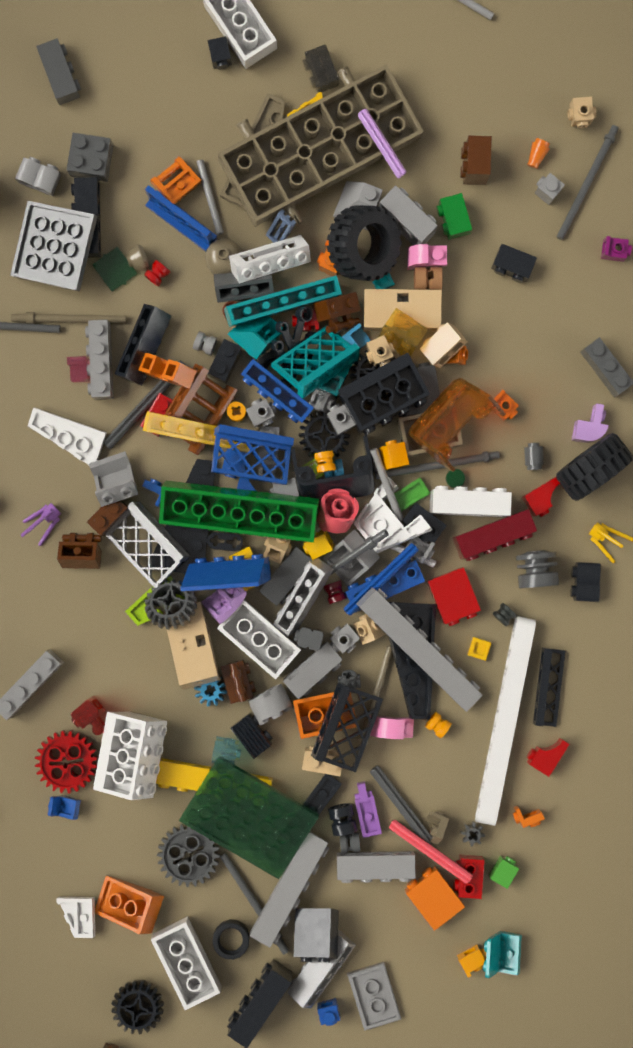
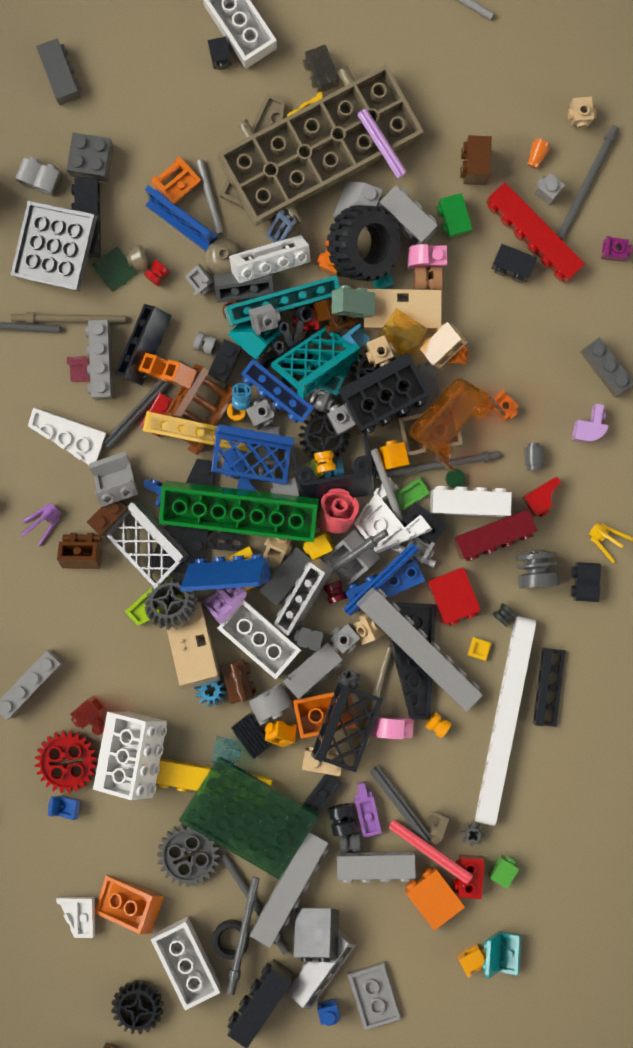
(199, 280): none -> light grey bracket
(235, 972): none -> dark grey bar
(241, 396): none -> dark azure wheel
(264, 318): none -> light grey brick
(280, 733): none -> light orange brick
(353, 302): none -> sand green brick
(530, 819): orange bracket -> none
(534, 232): none -> red brick
(547, 758): red arch -> none
(594, 467): black tyre -> none

